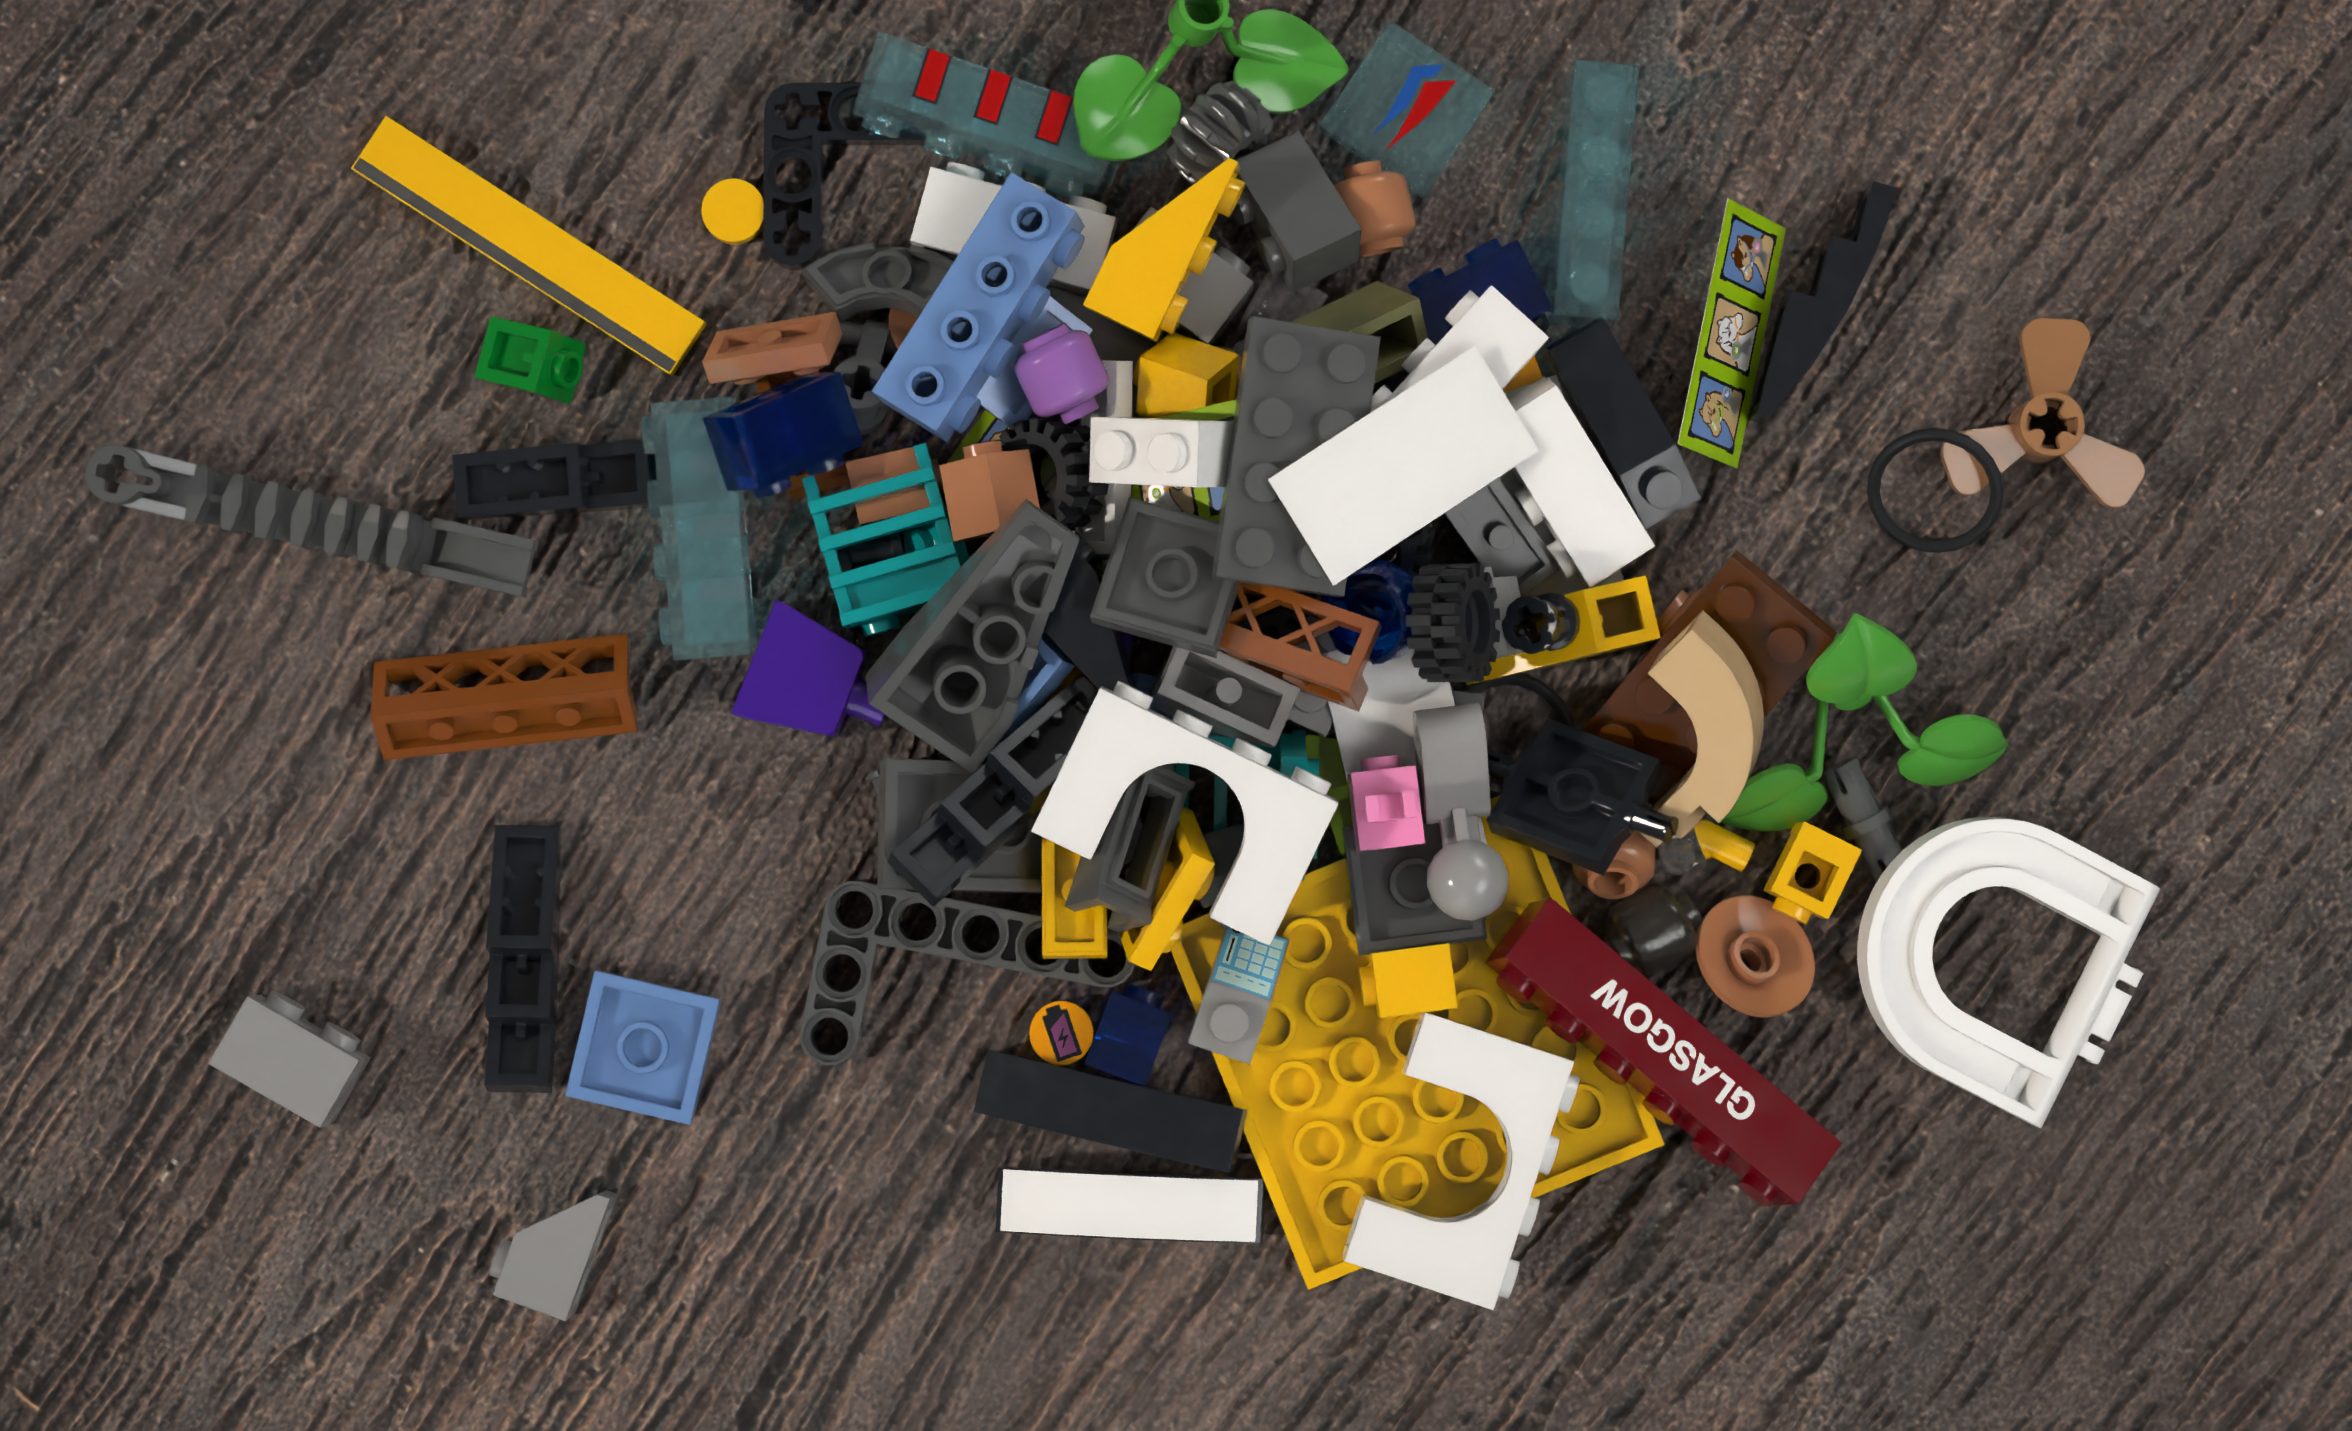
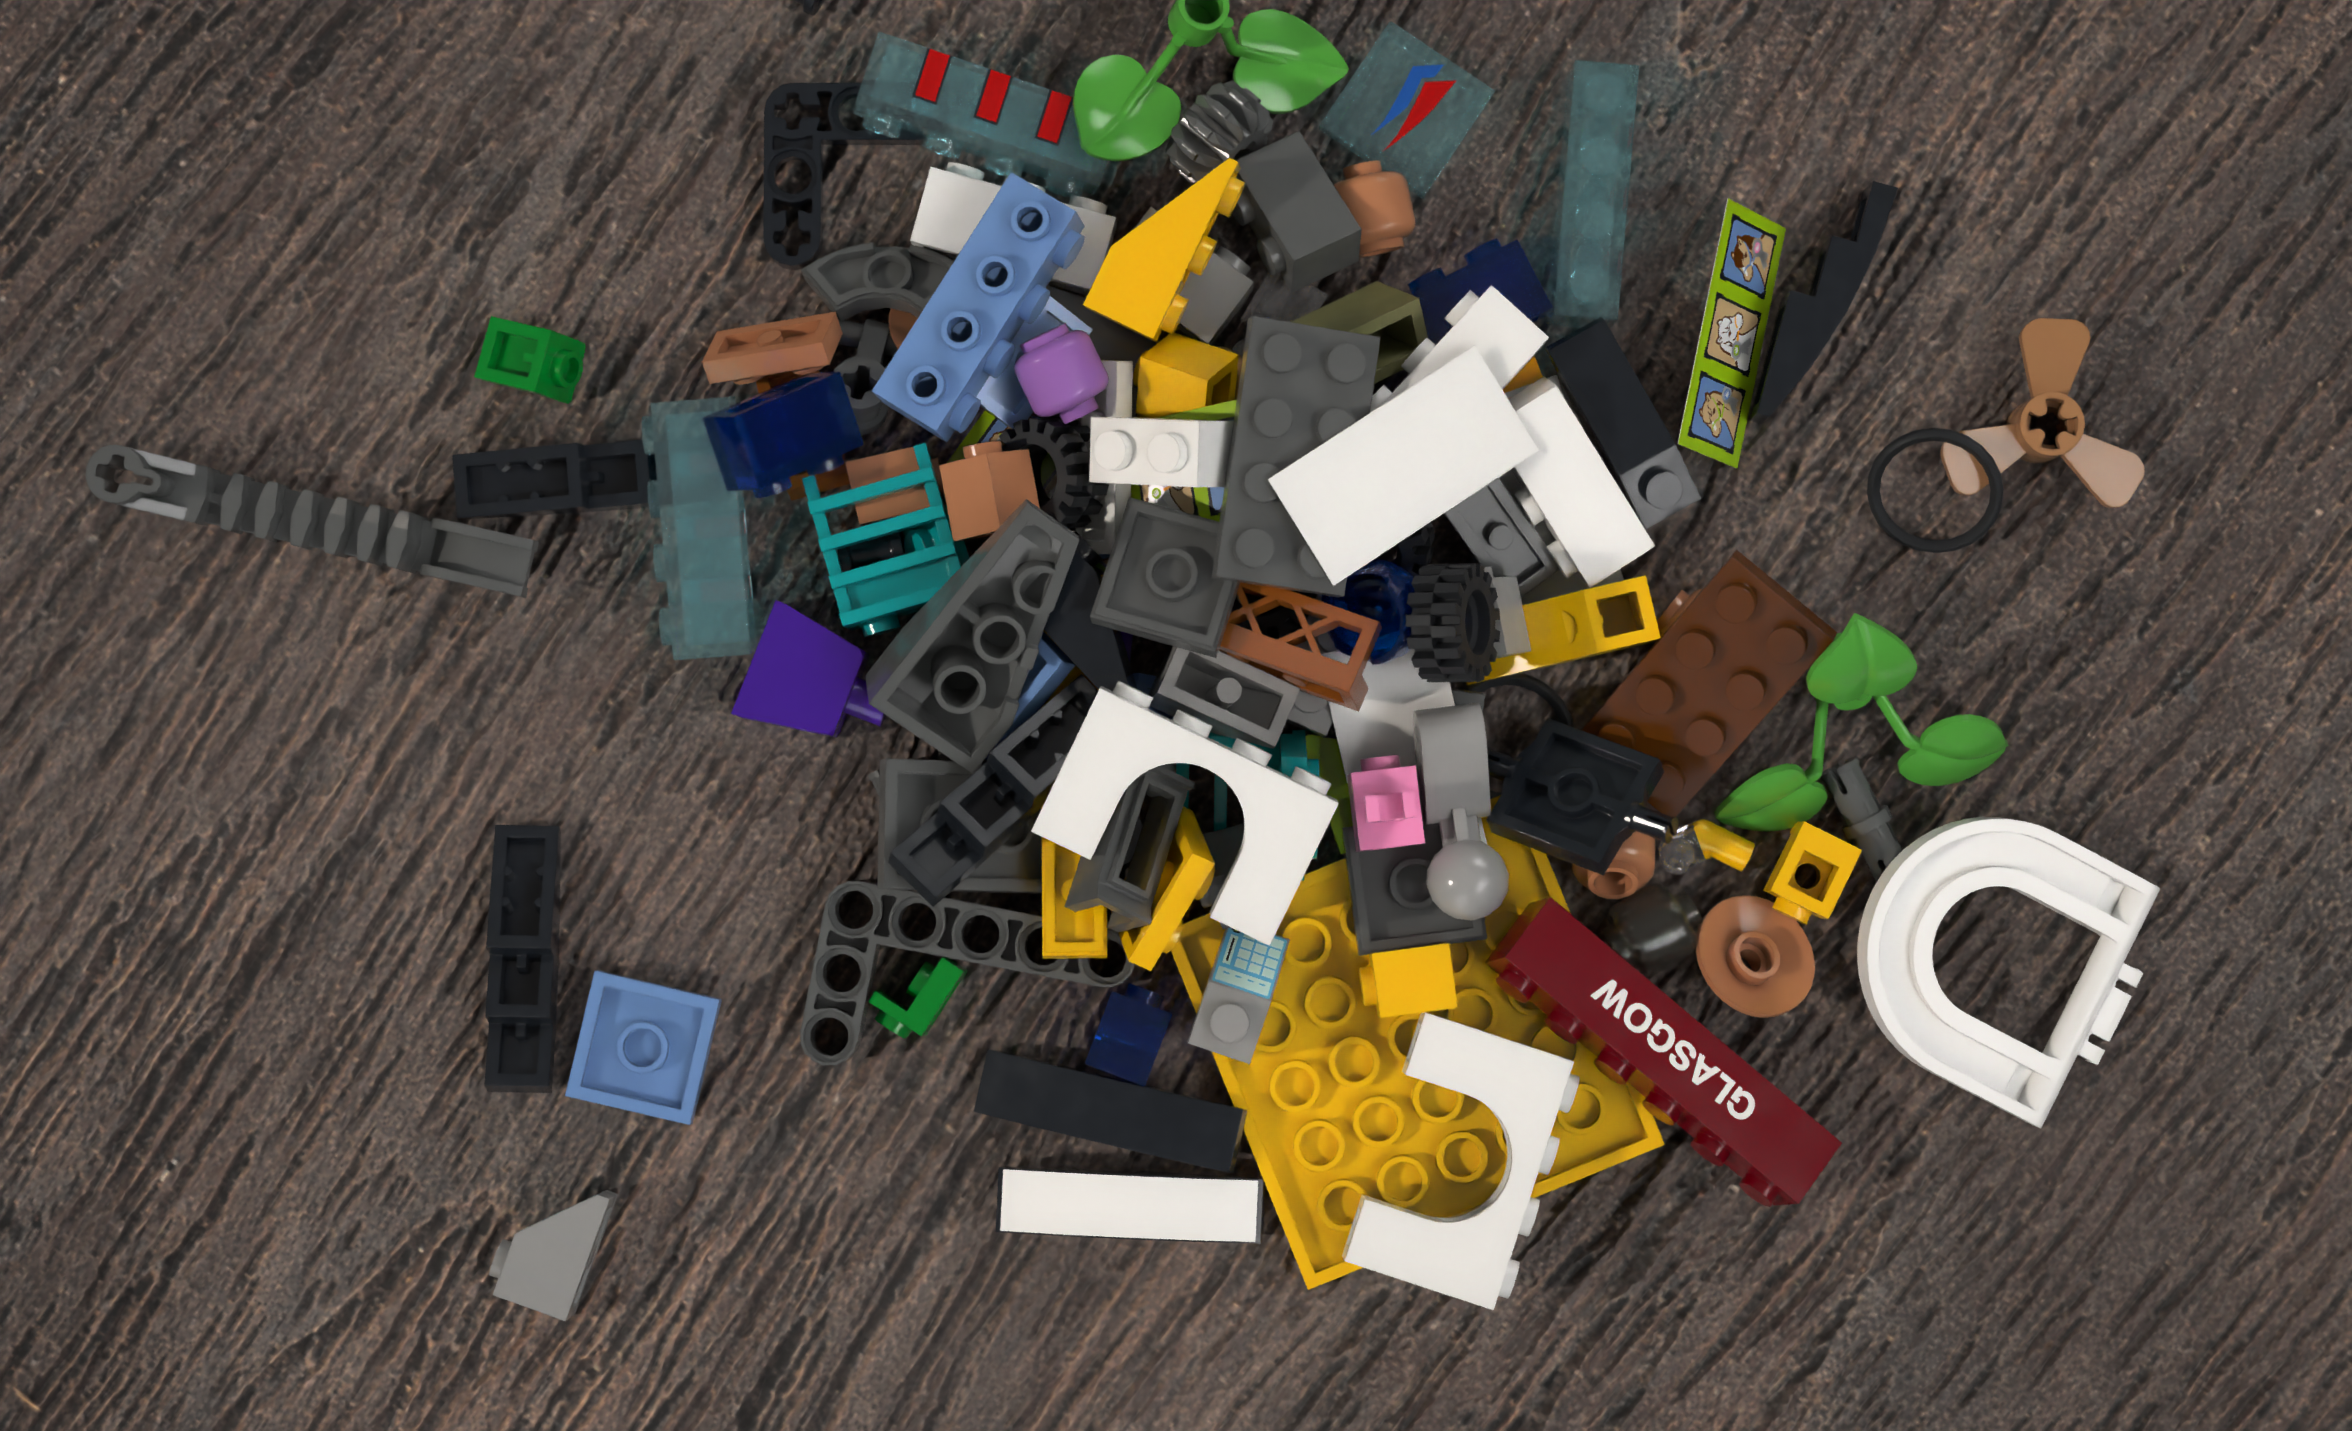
(291, 1058): light grey brick -> none
(503, 707): dark orange fence -> none
(529, 246): yellow tile -> none
(733, 211): yellow tile -> none
(931, 992): none -> green bracket
(1061, 1032): tile -> none
(1529, 610): black bush -> none
(1724, 702): tan arch -> none

